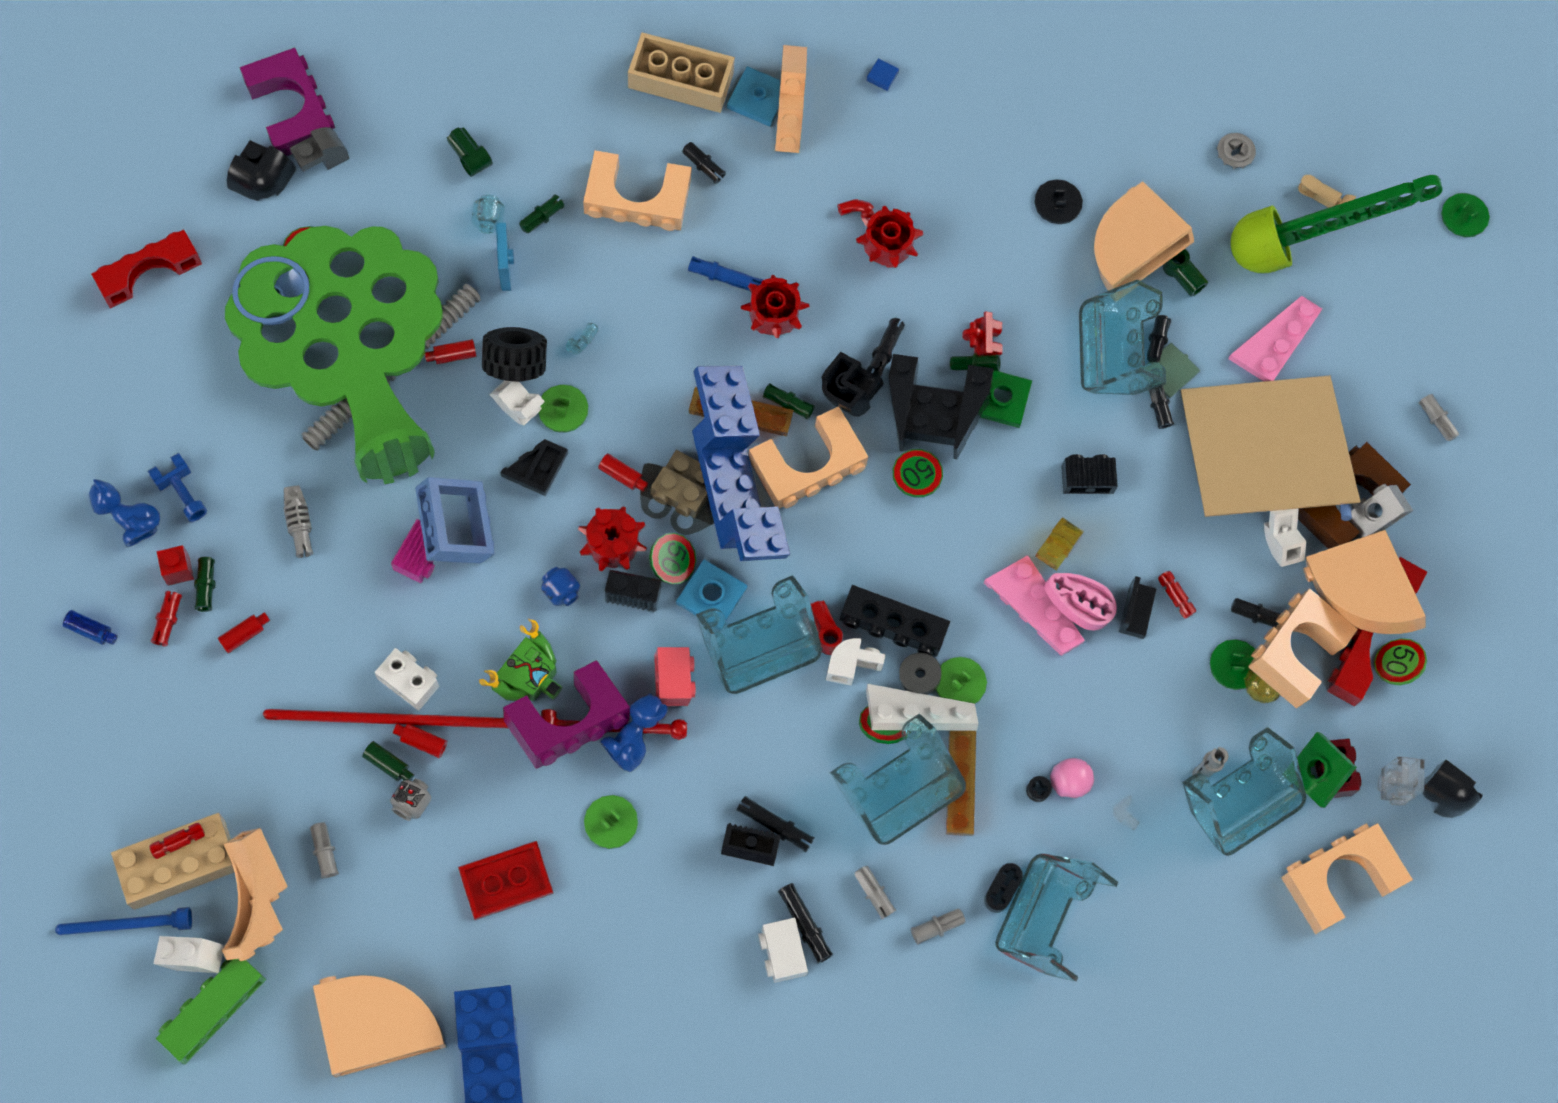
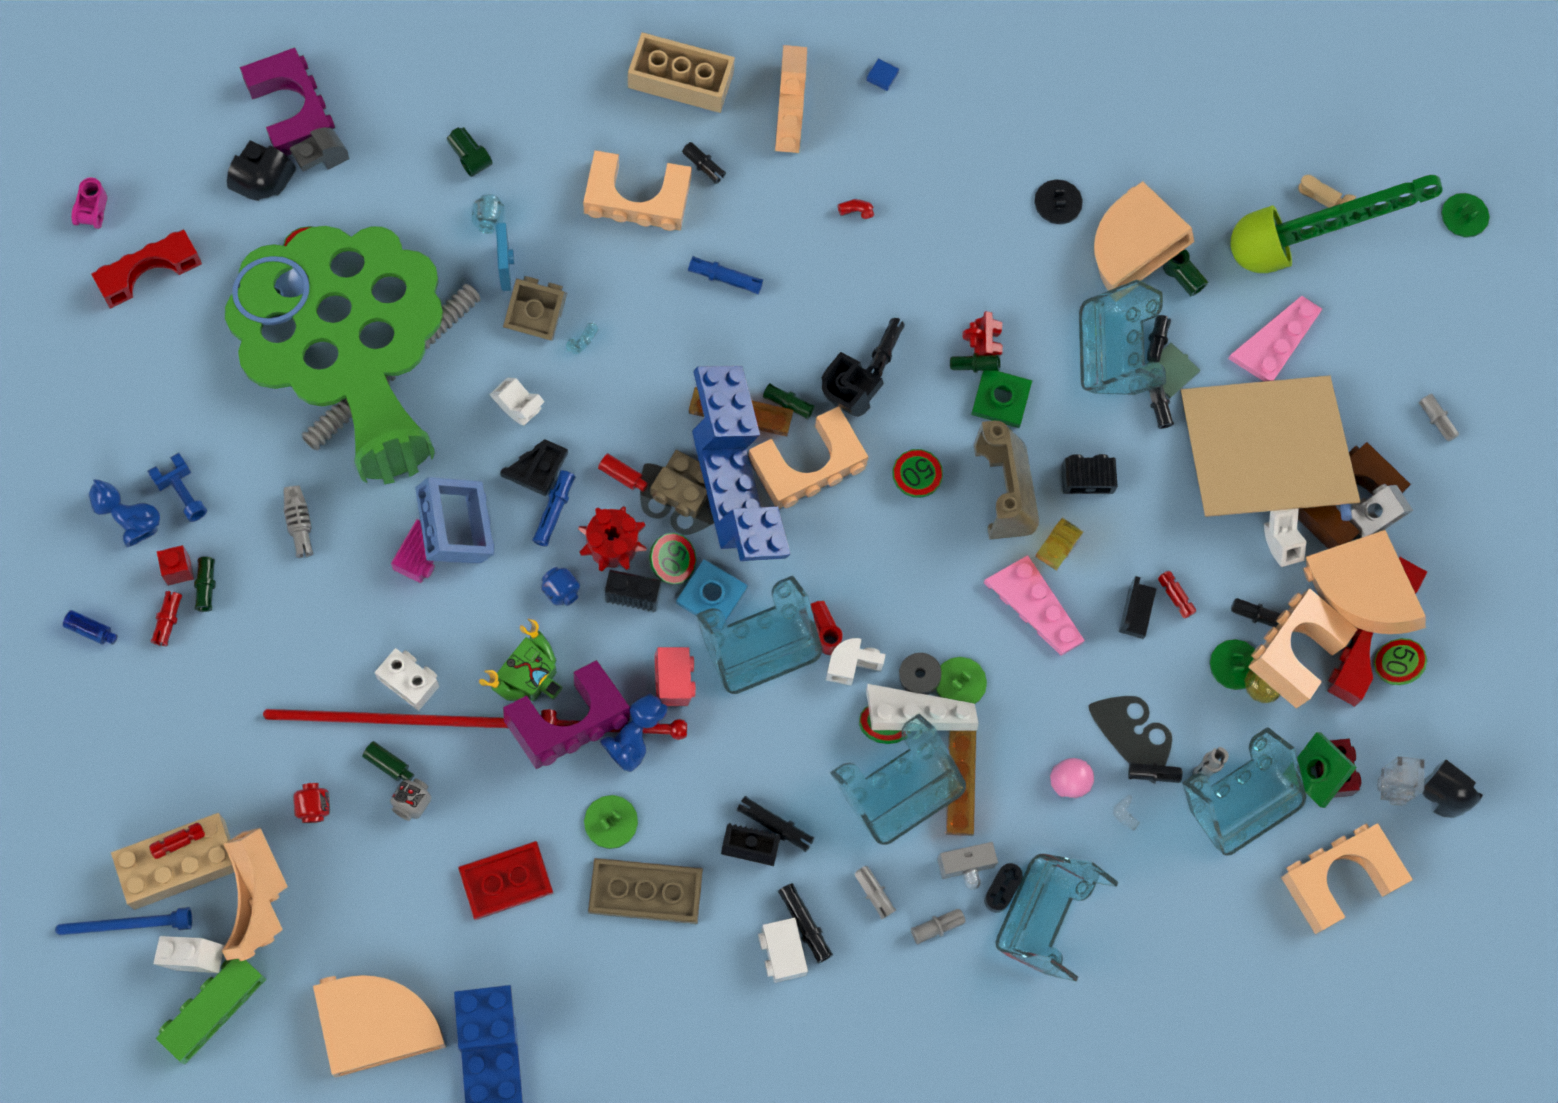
(90, 208): none -> dark pink piece
(243, 632): red cylinder -> none
(311, 803): none -> red head
(324, 850): light grey axle -> none
(421, 740): red cylinder -> none
(451, 352): red cylinder -> none
(514, 354): black tyre -> none
(535, 308): none -> dark tan plate
(541, 214): dark green axle -> none
(551, 514): none -> blue pin
(563, 408): bright green piece -> none
(645, 891): none -> dark tan tile
(756, 96): dark azure plate -> none
(776, 319): red brick -> none
(885, 609): black brick -> none
(889, 237): red brick -> none
(934, 412): black wedge -> none
(968, 863): none -> light grey piece
(1017, 508): none -> dark tan windscreen
(1044, 783): black bush -> none
(1090, 590): bright pink piece -> none
(1118, 728): none -> clear smoke piece
(1155, 772): none -> black axle
(1231, 142): light grey gear -> none

